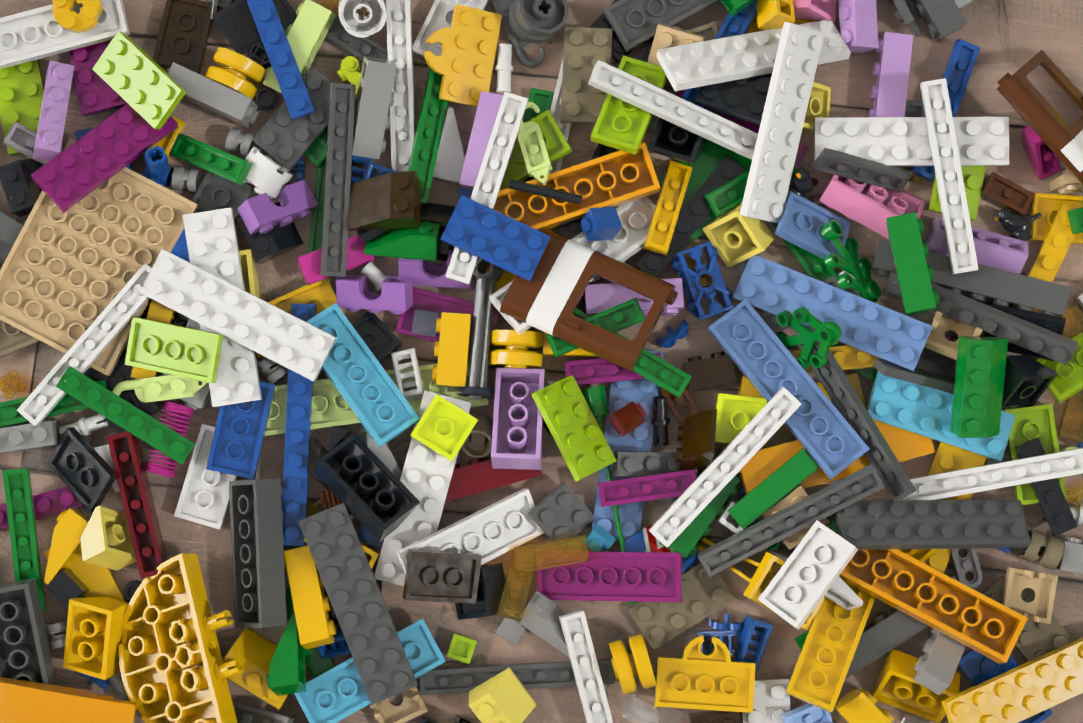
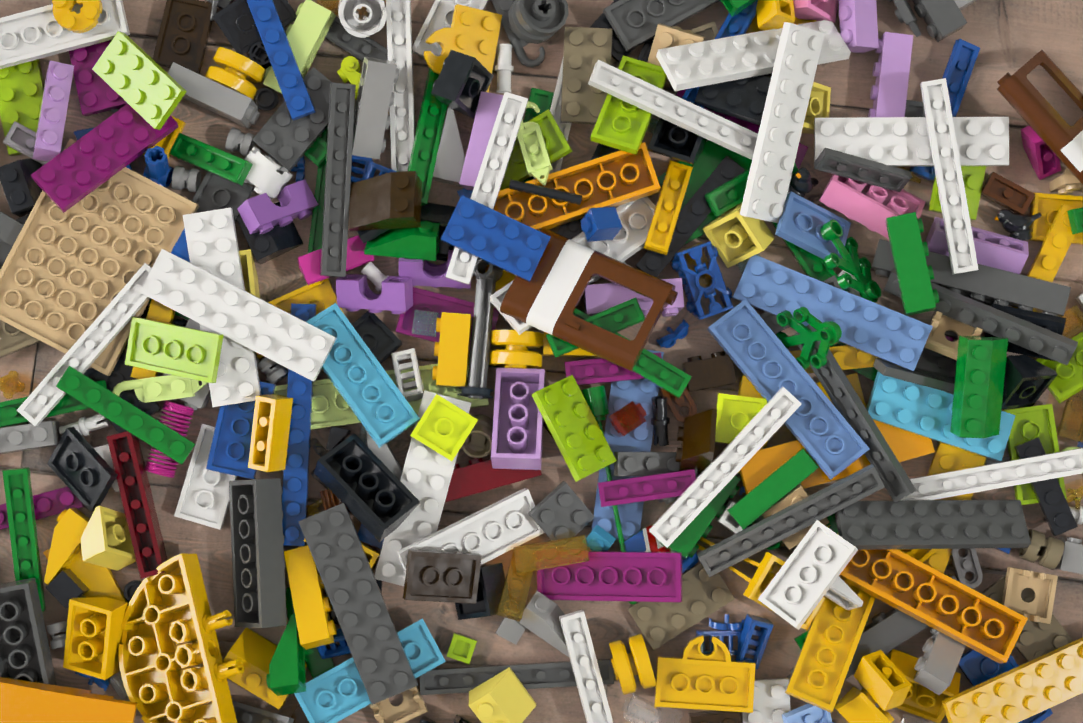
(270, 432): none -> yellow brick
(461, 83): none -> black slope
(882, 680): none -> yellow brick

